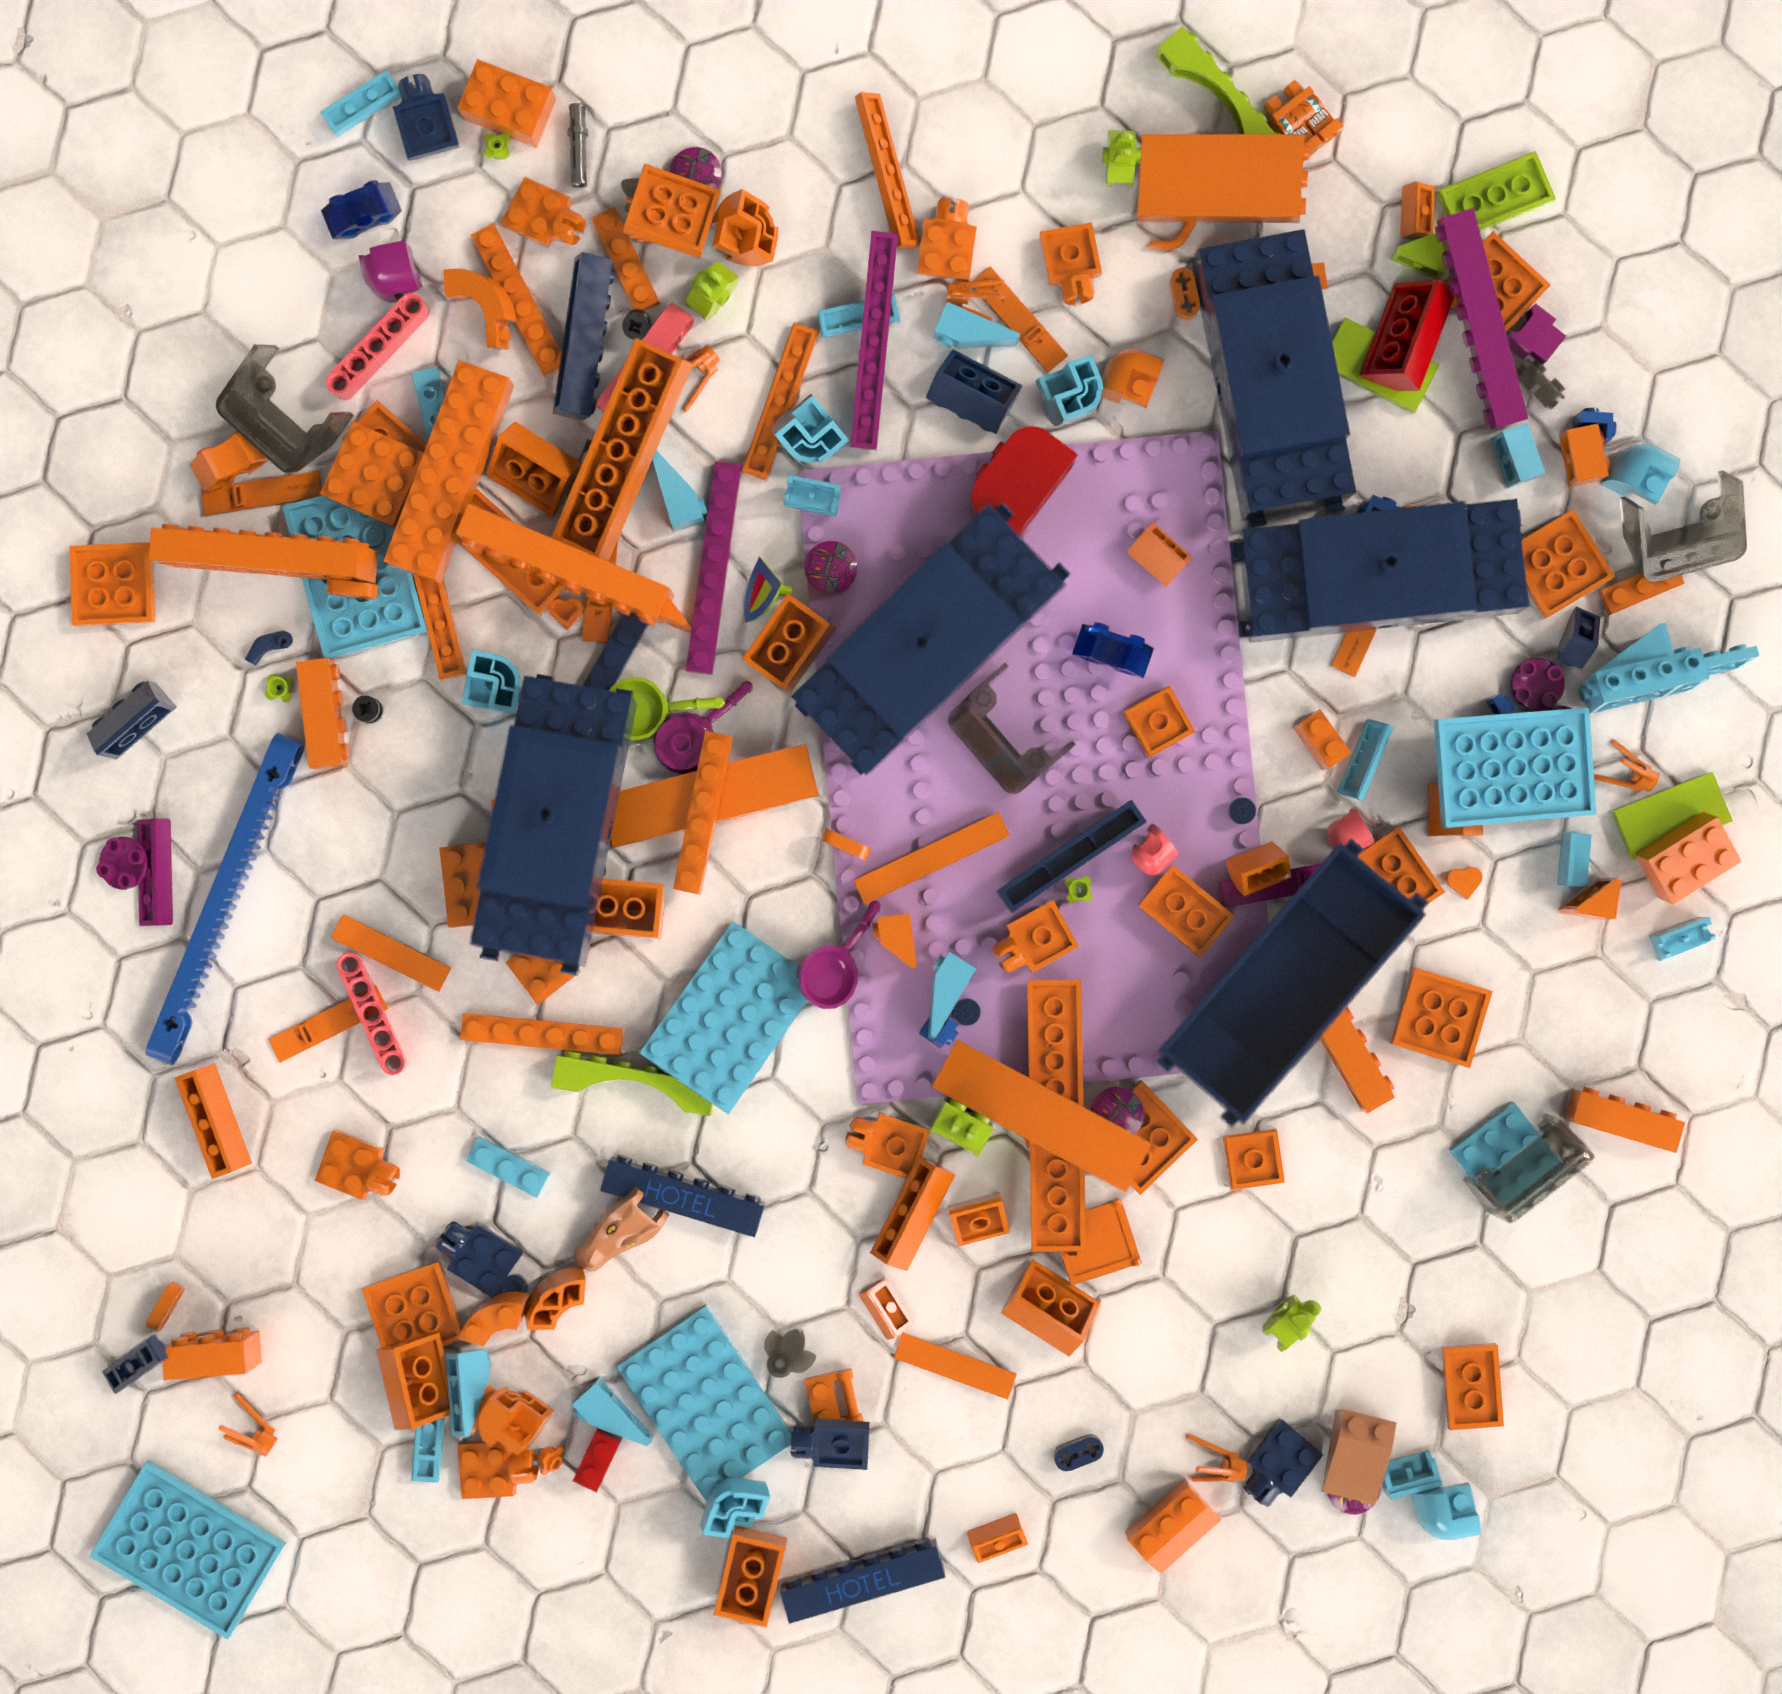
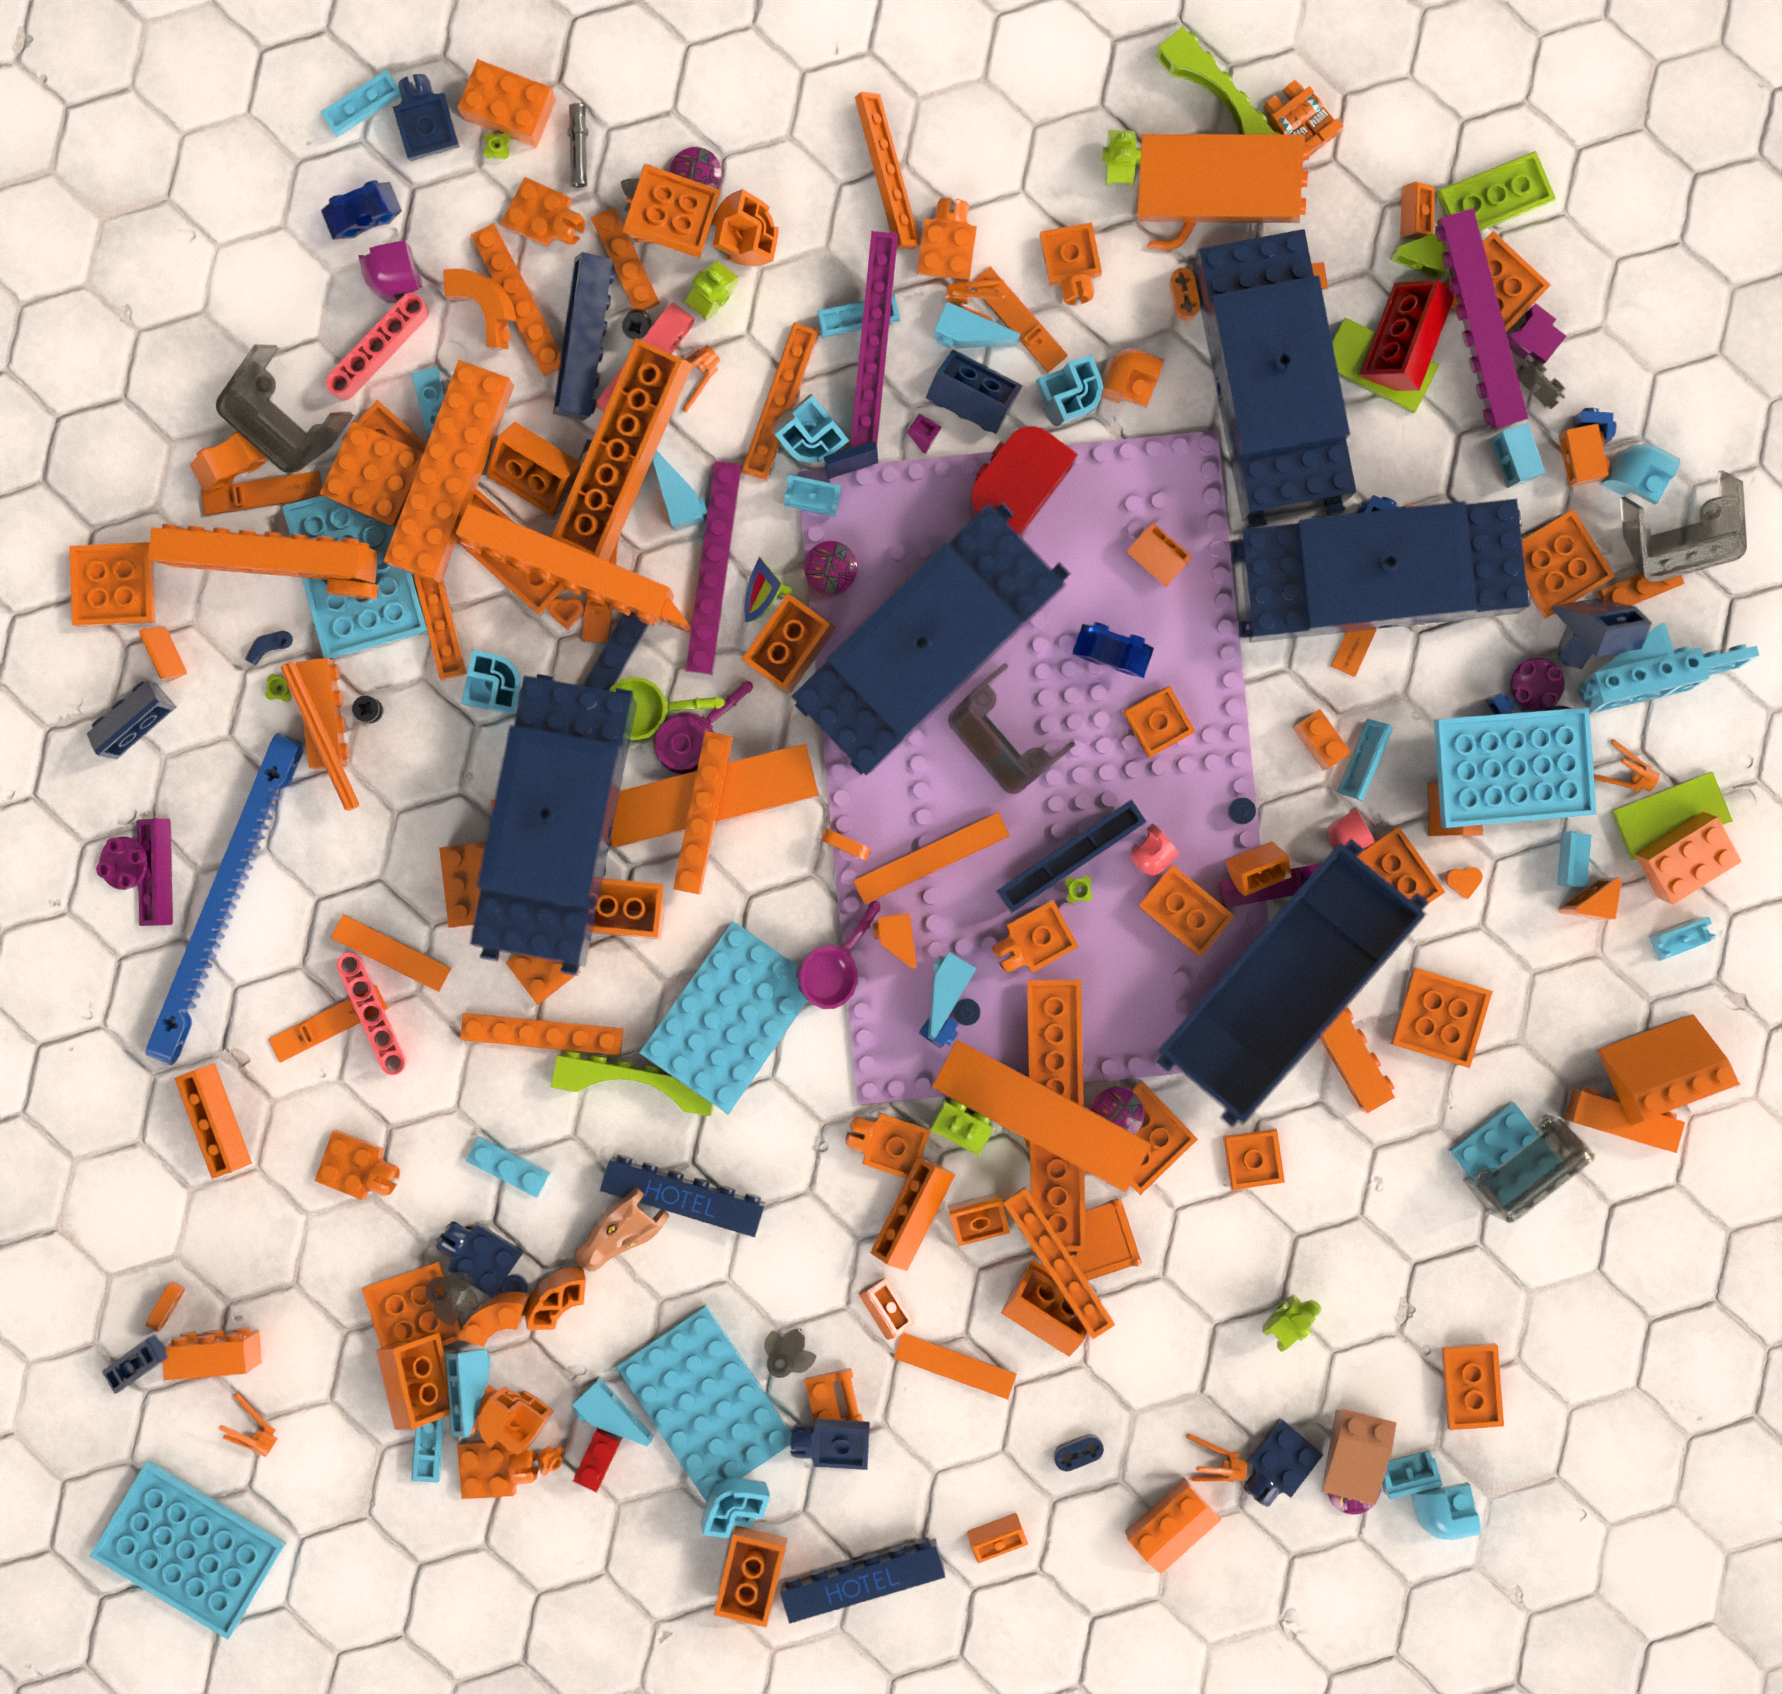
(163, 653): none -> orange slope
(319, 736): none -> orange axle
(456, 1296): none -> clear smoke plate
(851, 459): none -> dark blue tile
(923, 432): none -> magenta slope
(1059, 1263): none -> orange plate
(1605, 625): none -> dark blue slope
(1666, 1068): none -> orange slope

